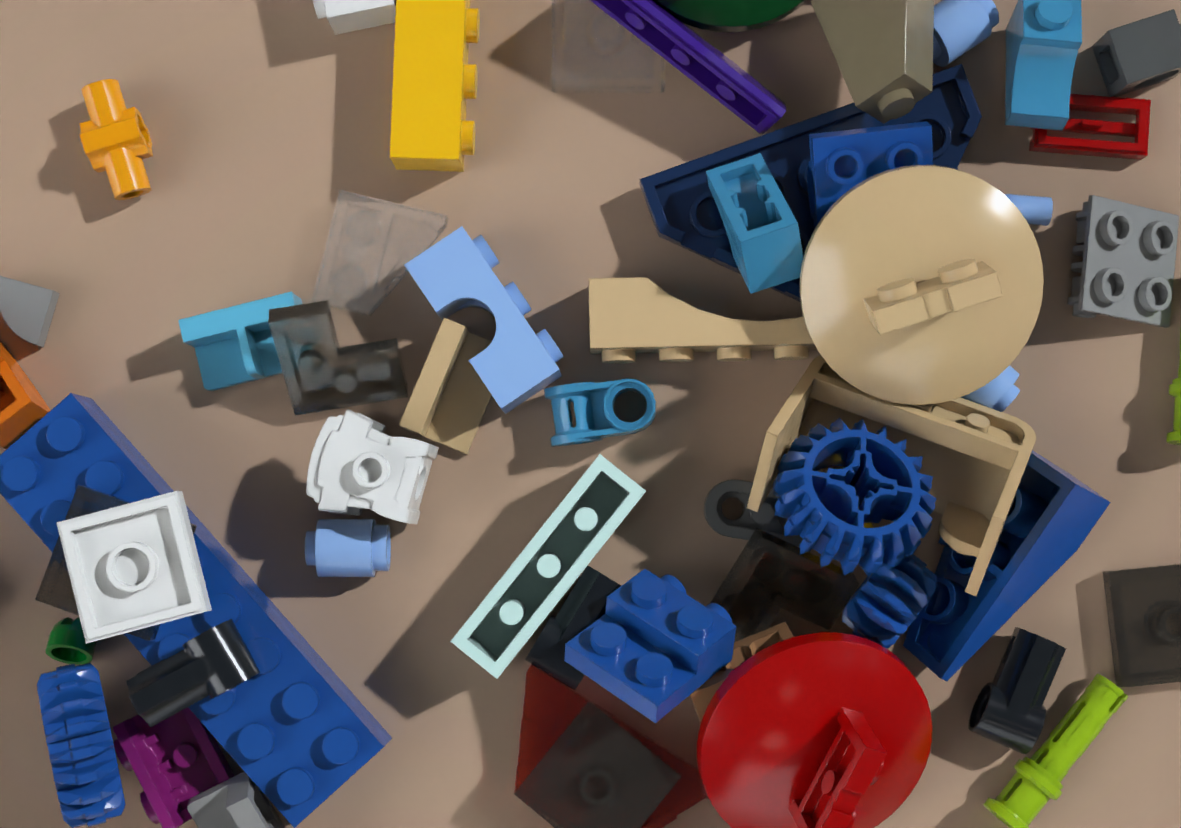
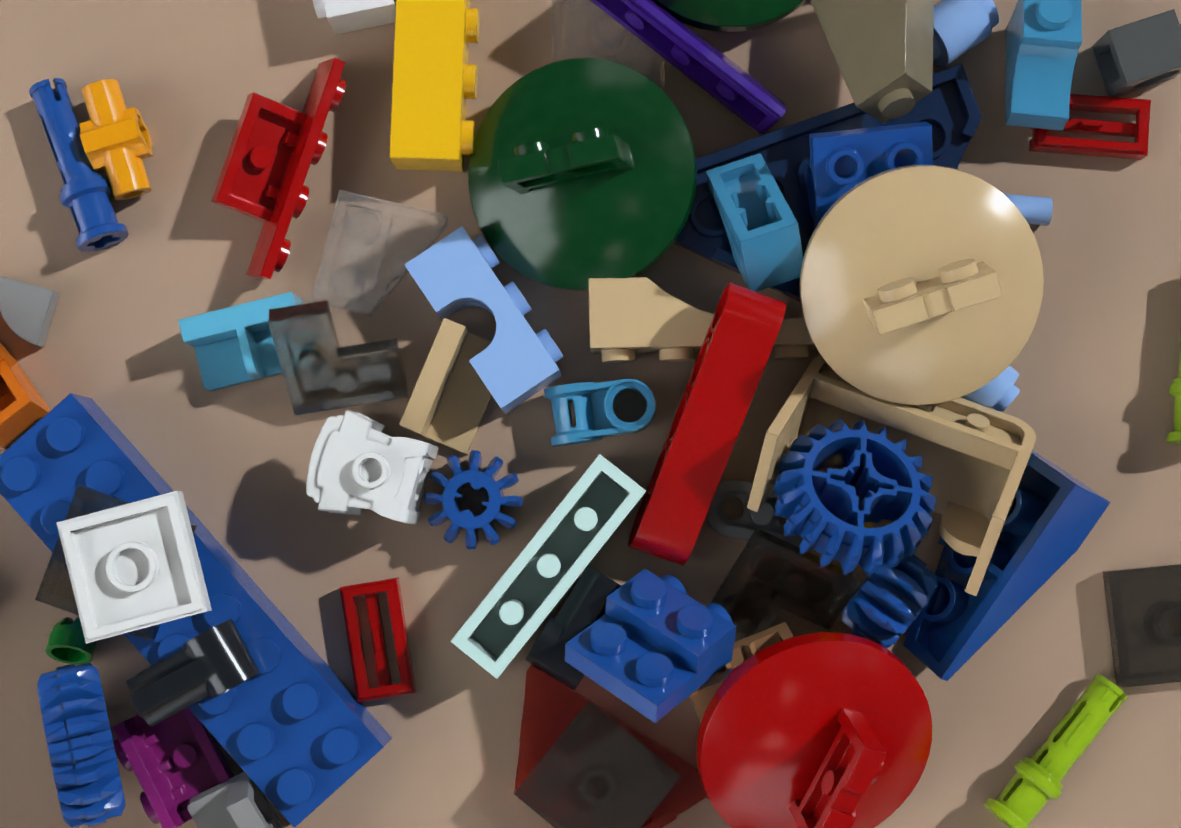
(83, 188): none -> blue pin
(271, 161): none -> red bracket
(348, 548): light blue brick -> none
(400, 635): none -> red tile
(468, 518): none -> blue gear
(582, 173): none -> dark green bracket
(707, 423): none -> red beam
(1012, 705): black piece -> none
(1125, 262): light grey hinge -> none

